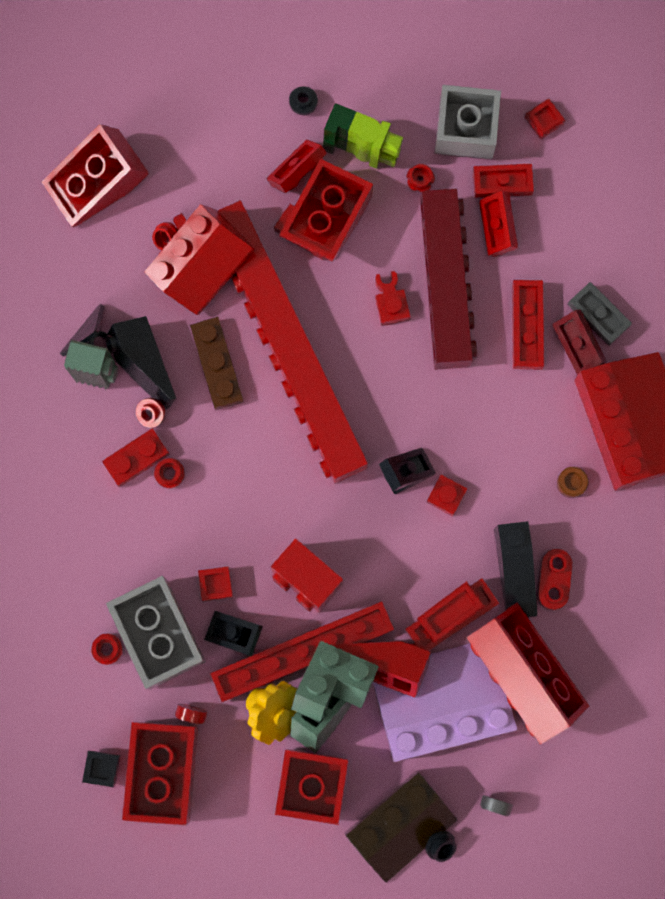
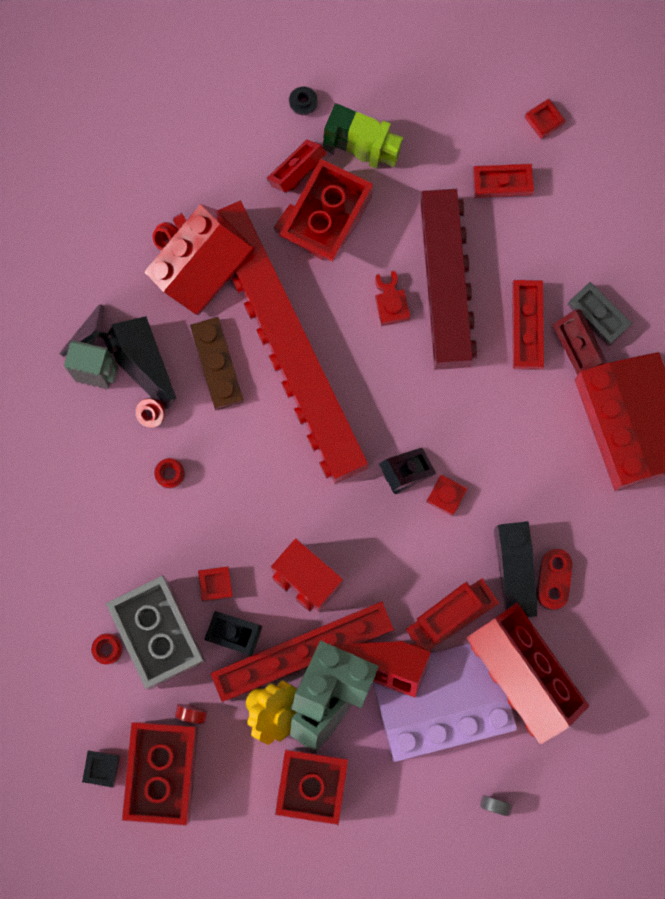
(95, 175): red slope -> none
(135, 457): red plate -> none
(400, 826): dark brown slope -> none
(417, 171): red plate -> none
(441, 846): black plate -> none
(467, 122): light grey brick -> none
(498, 224): red plate -> none
(572, 482): dark orange tile -> none

